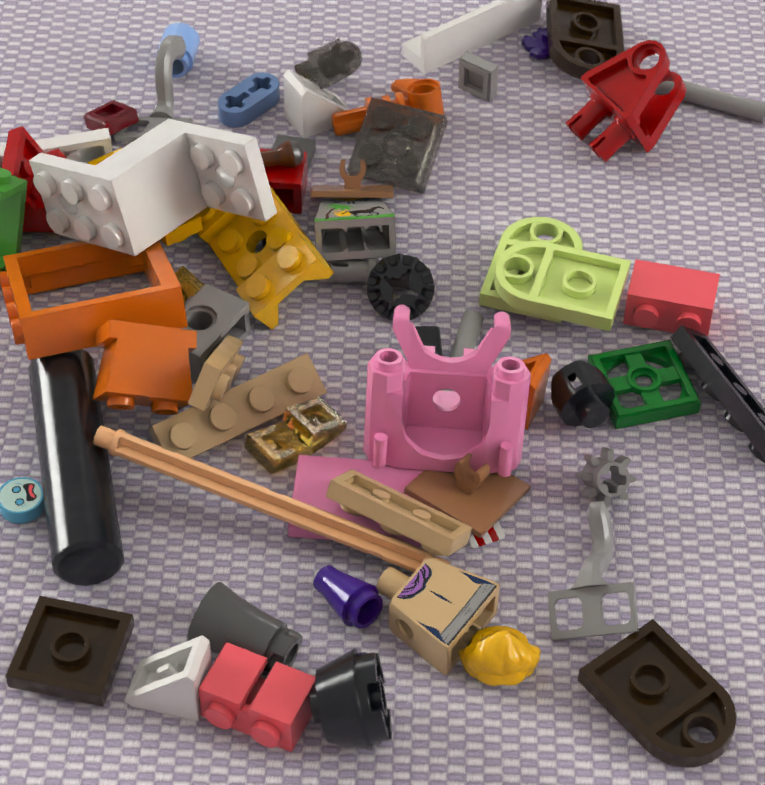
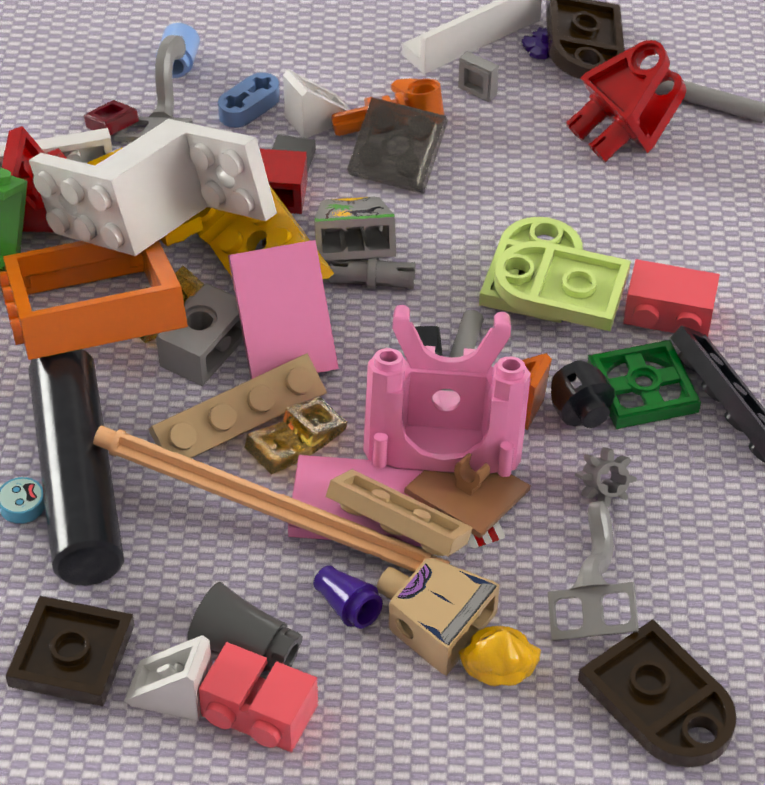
(144, 366): orange hips -> none
(218, 373): tan plate -> none
(283, 307): none -> bright pink tile
(286, 154): reddish brown piece -> none
(330, 63): clear smoke hips -> none
(352, 186): medium nougat piece -> none
(352, 701): black cone -> none
(395, 267): black gear -> none

